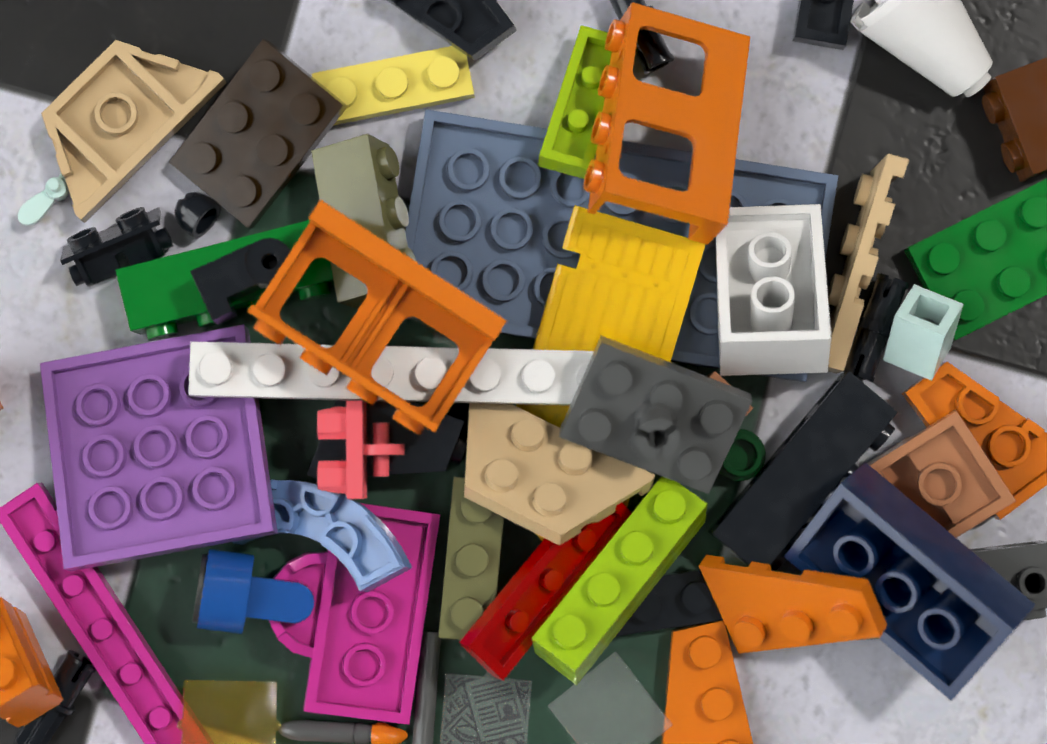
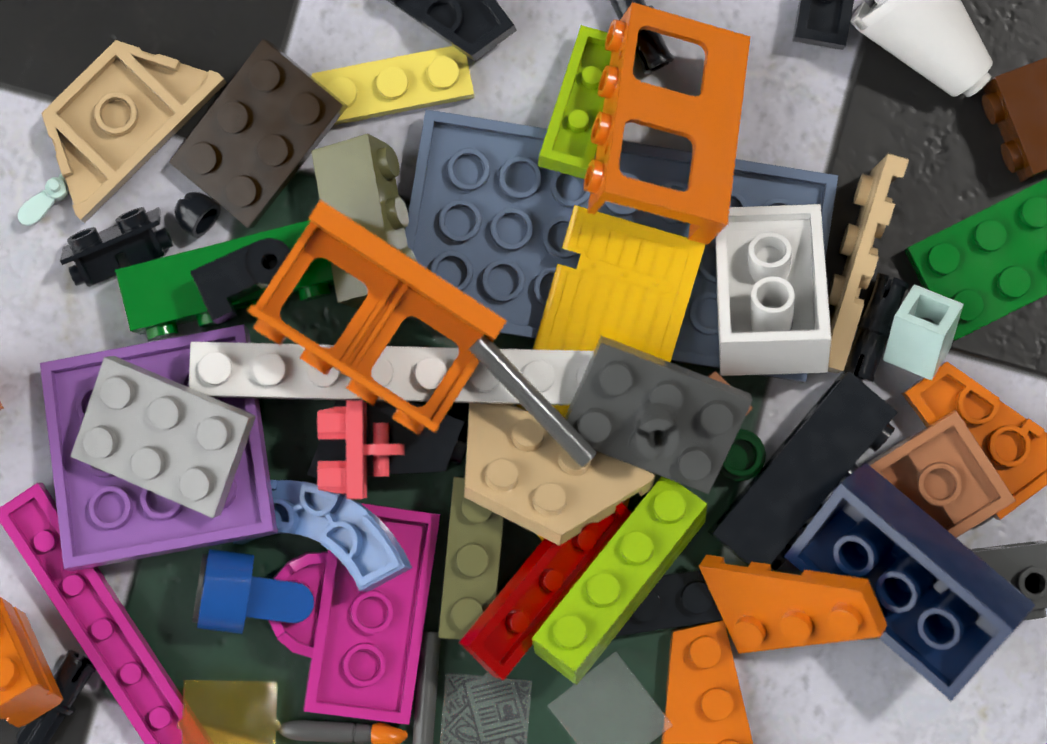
(163, 436): none -> light grey plate
(532, 400): none -> dark grey bar

